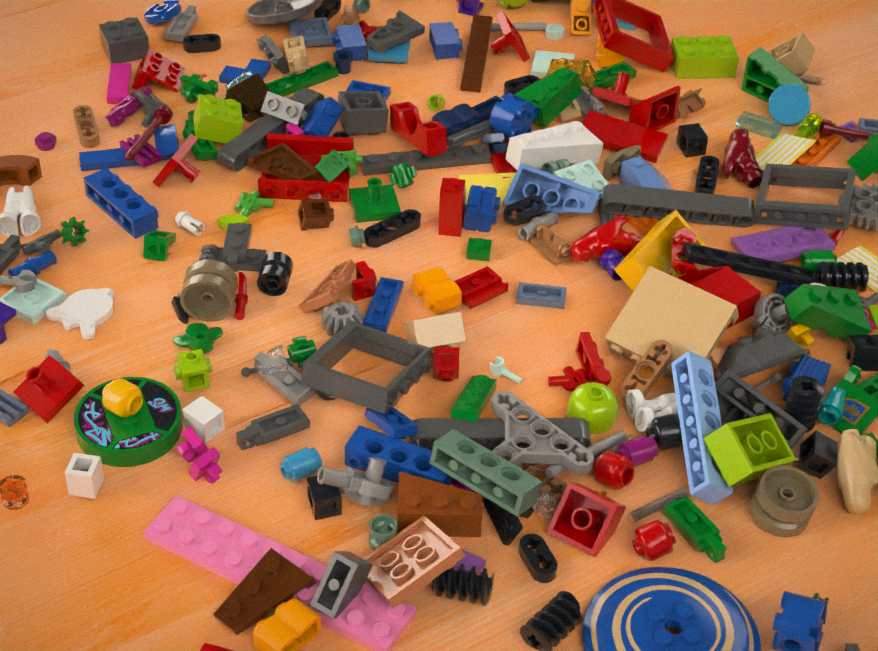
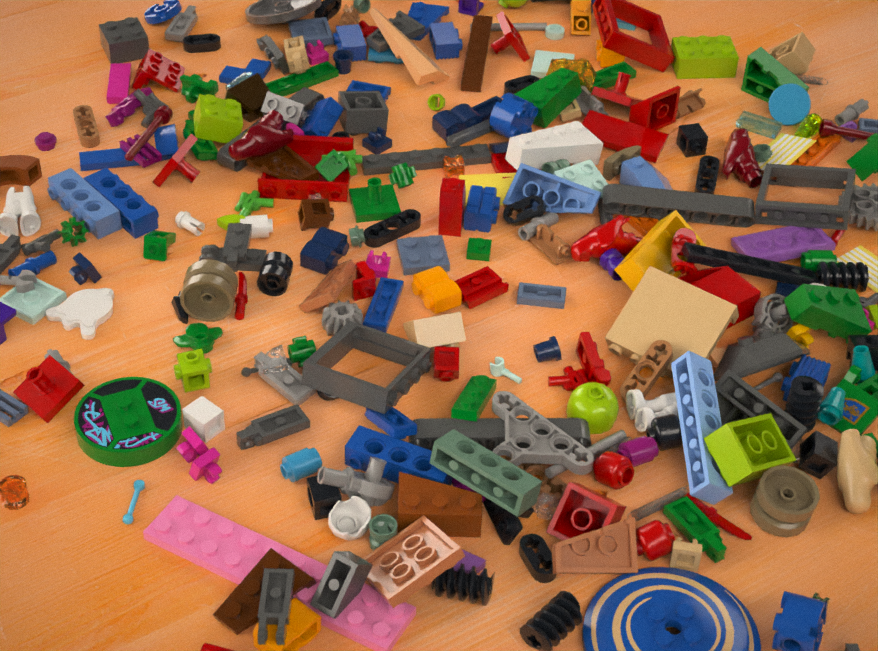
(84, 203): none -> medium blue brick
(84, 270): none -> dark blue tile
(84, 475): white brick -> none
(122, 397): yellow head -> none
(139, 485): none -> medium azure hinge
(260, 225): none -> white brick
(262, 138): none -> dark red animal
(275, 603): none -> dark grey hinge
(316, 54): none -> dark pink tile
(324, 250): none -> dark blue brick
(350, 518): none -> white hair
(377, 141): none -> dark blue tile
(379, 264): none -> dark pink tile
(417, 62): none -> light nougat wedge
(422, 254): none -> sand blue plate
(426, 137): red arch -> none
(427, 14): none -> blue wing
(453, 166): none -> clear orange wheel
(492, 138): sand blue tile -> none
(547, 350): none -> dark blue piece
(599, 551): none -> nougat wing
(686, 555): none -> tan tile
(720, 521): none -> red piece
(762, 152): none -> sand green plate
(851, 112): none -> light grey axle
(863, 360): none -> teal cone

